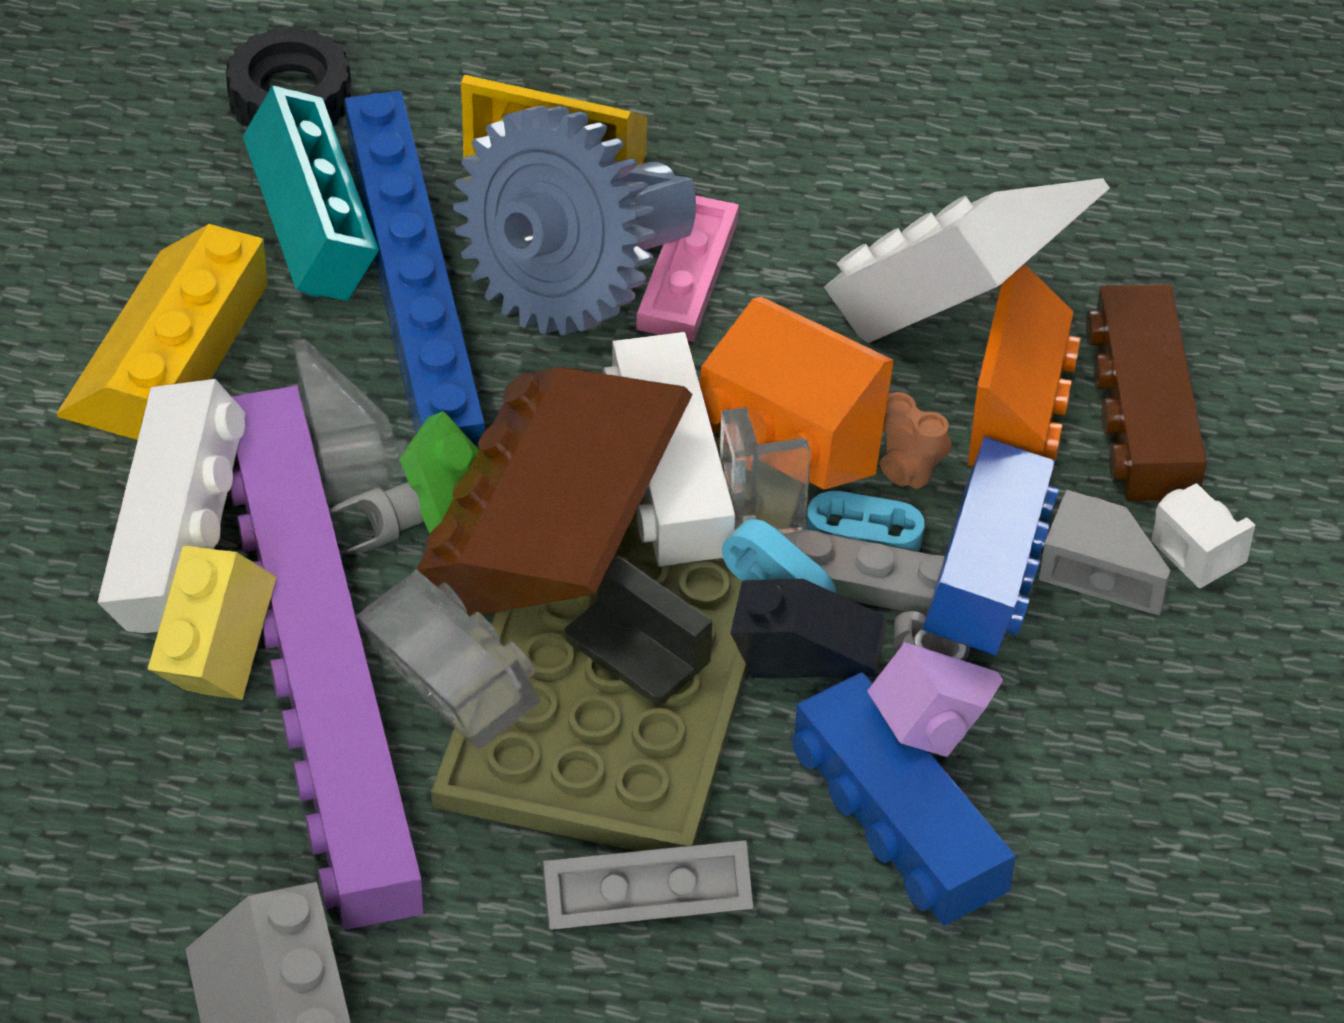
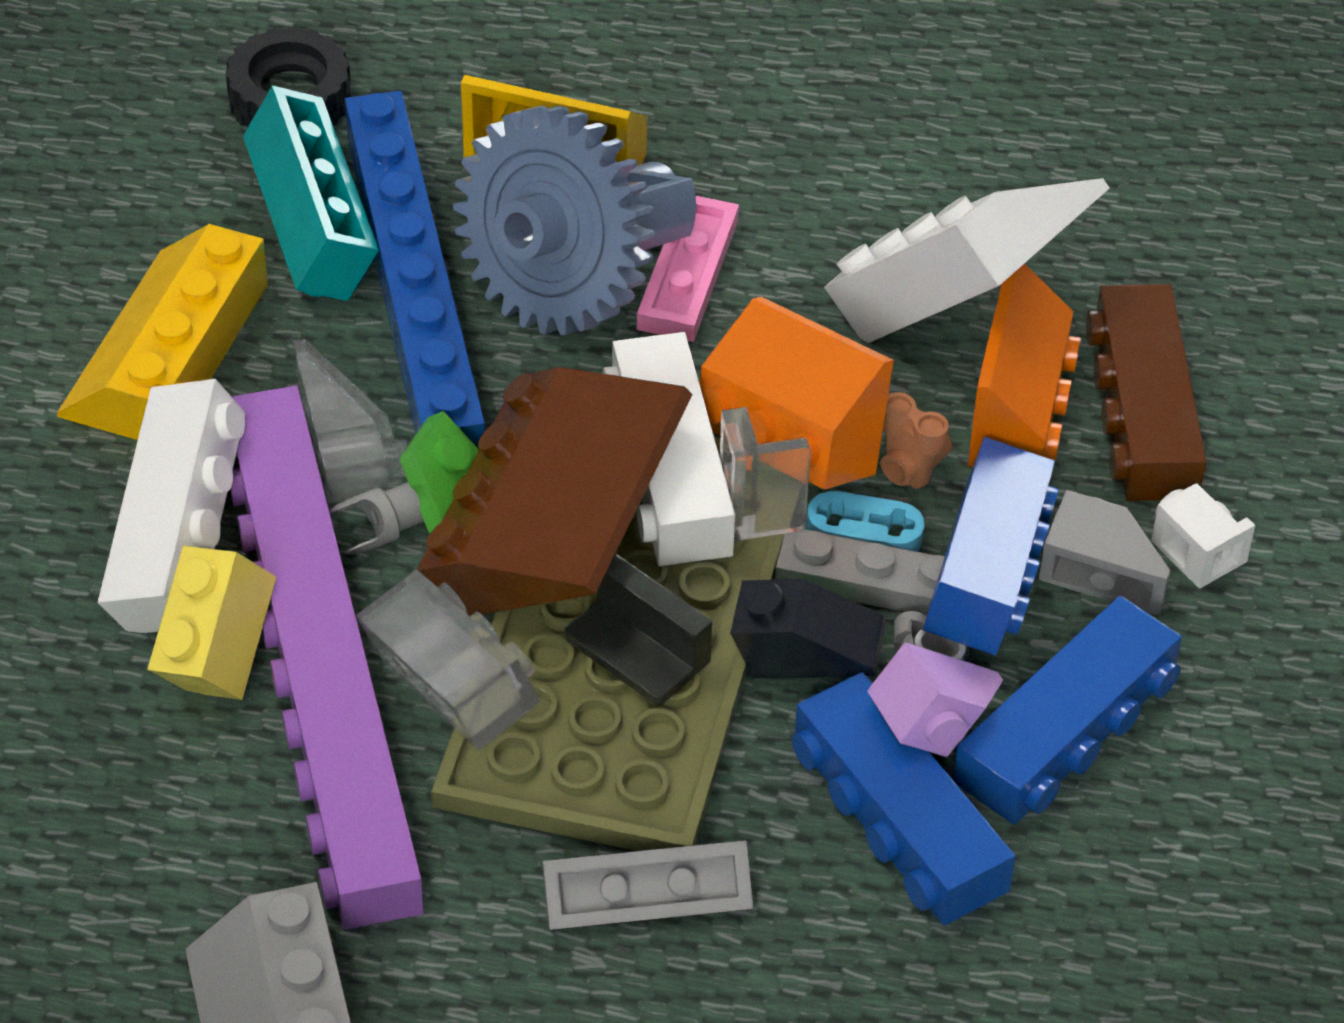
(774, 558): medium azure beam -> none
(1067, 711): none -> blue brick

